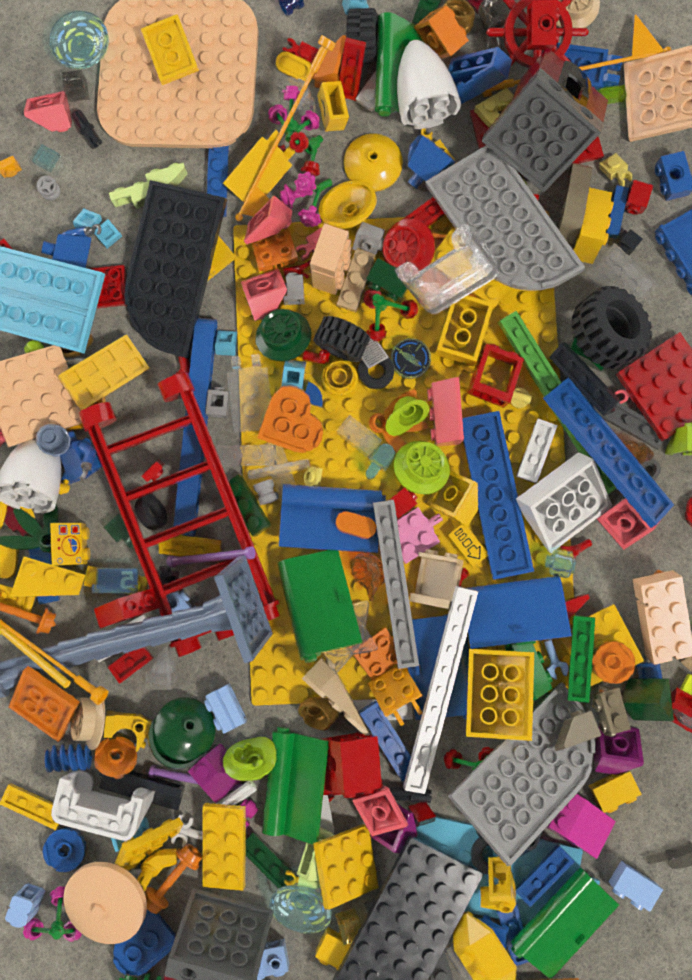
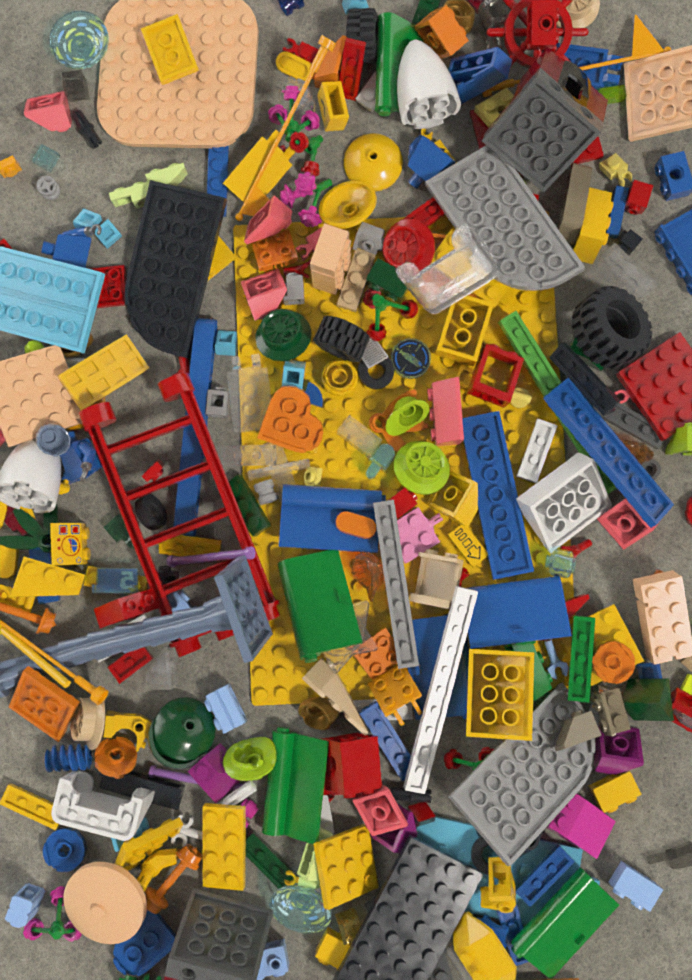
(320, 358): red arm -> none

